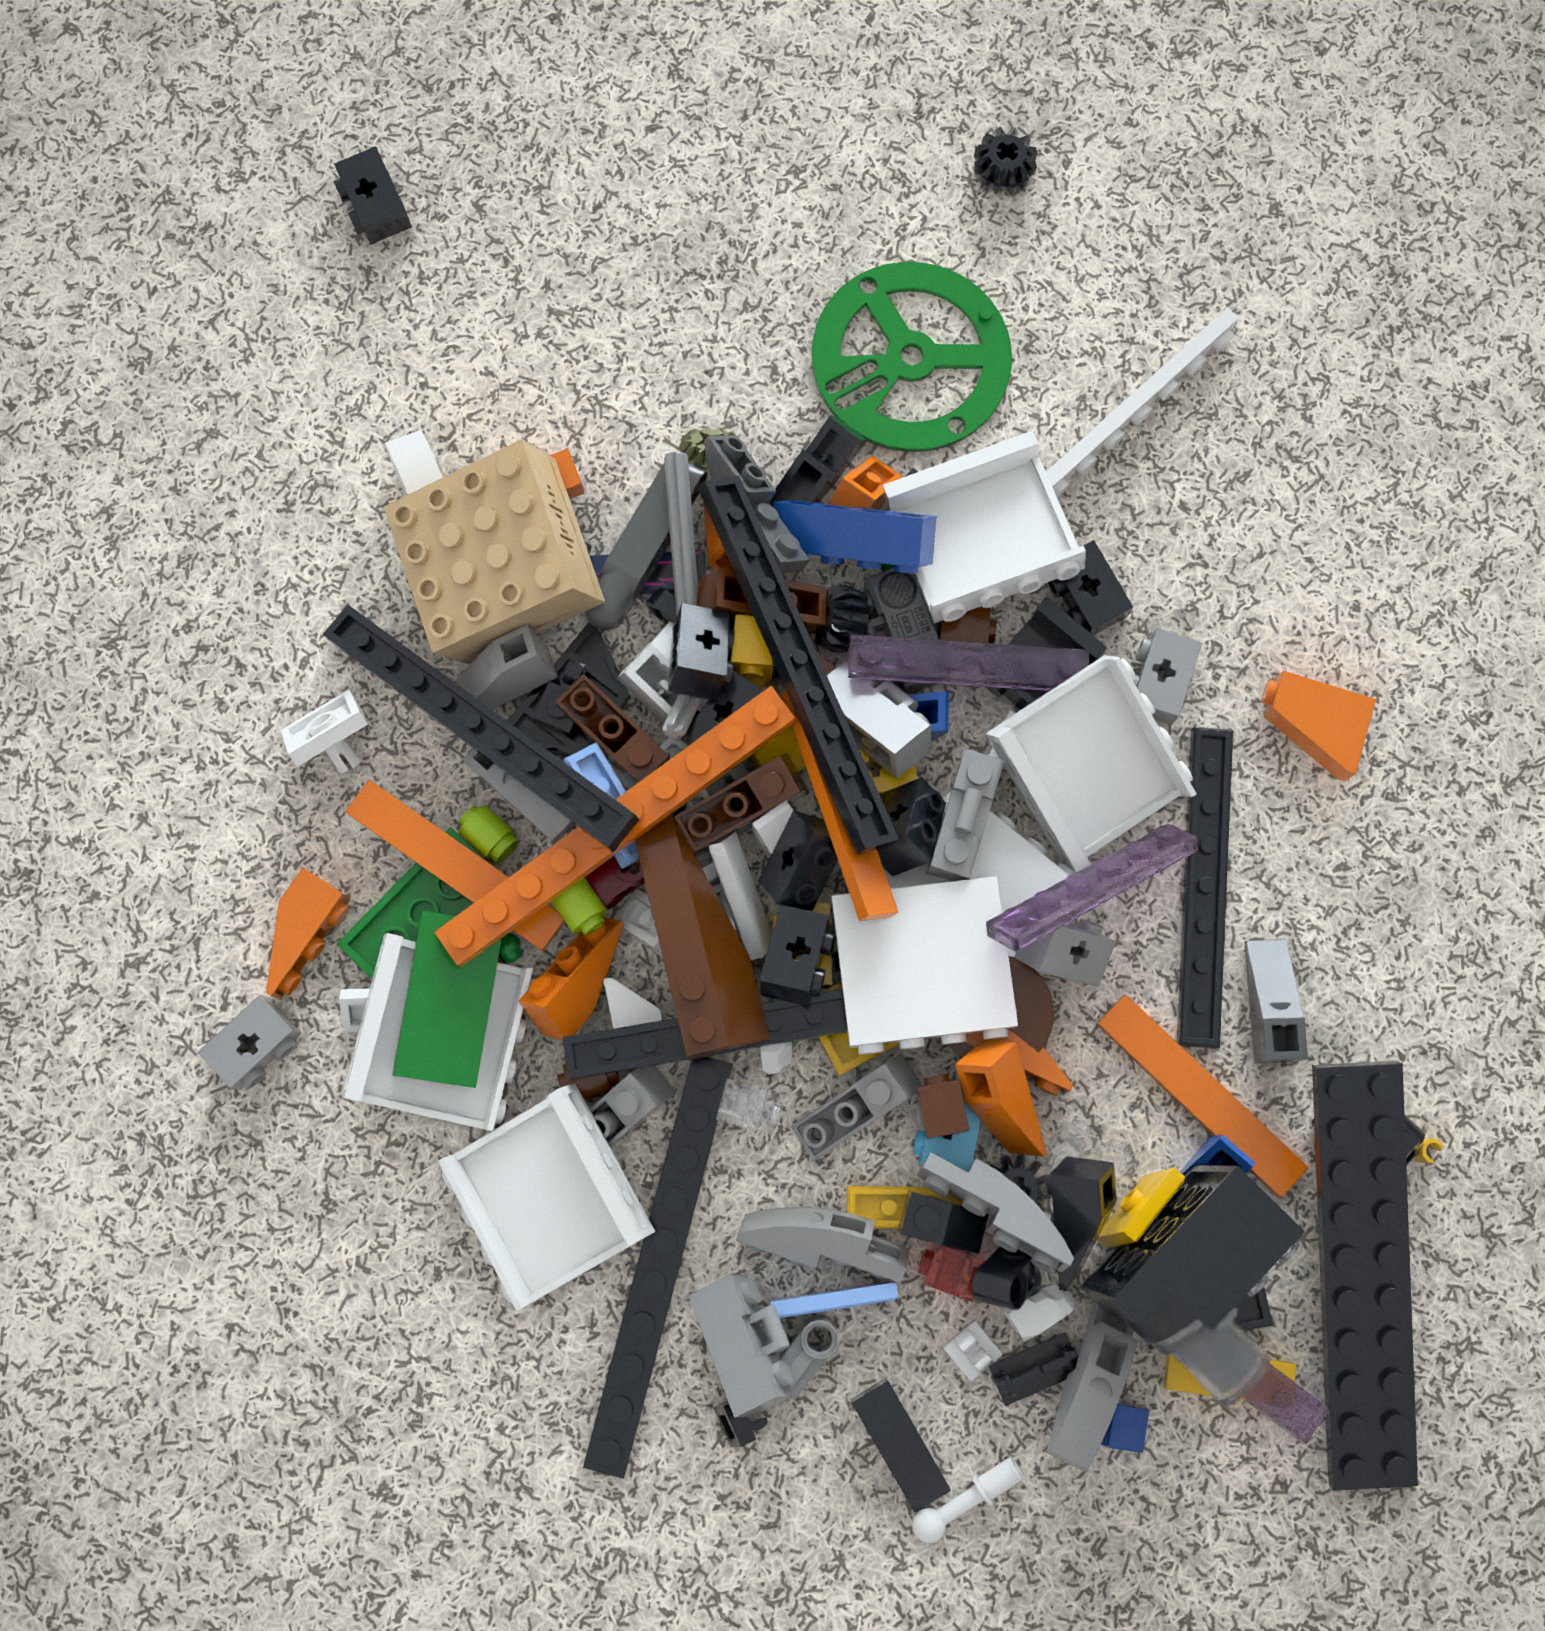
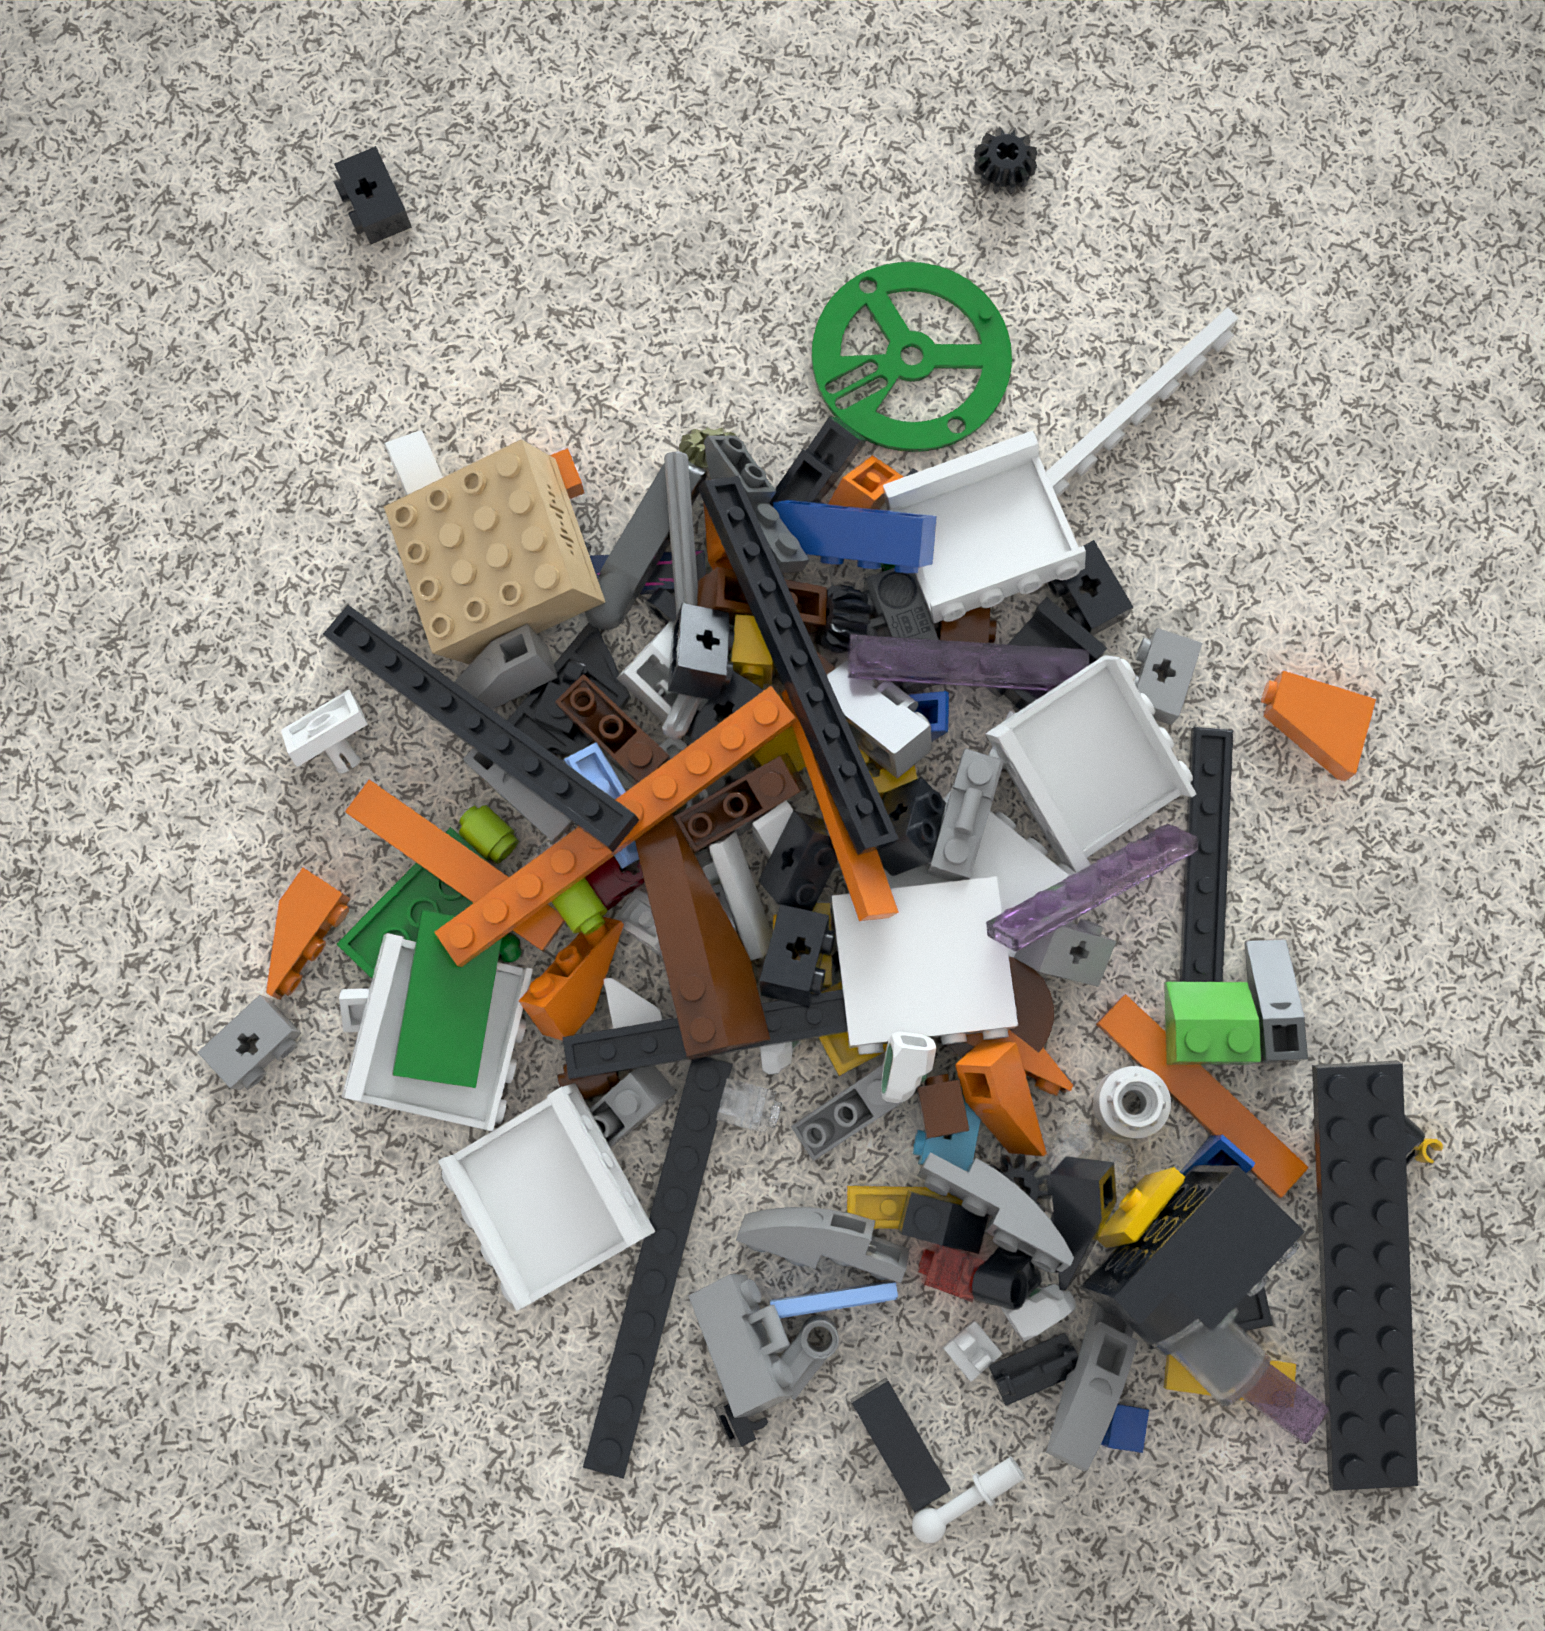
(906, 1065): none -> white rock
(1153, 1097): none -> white piece
(1211, 1024): none -> bright green slope

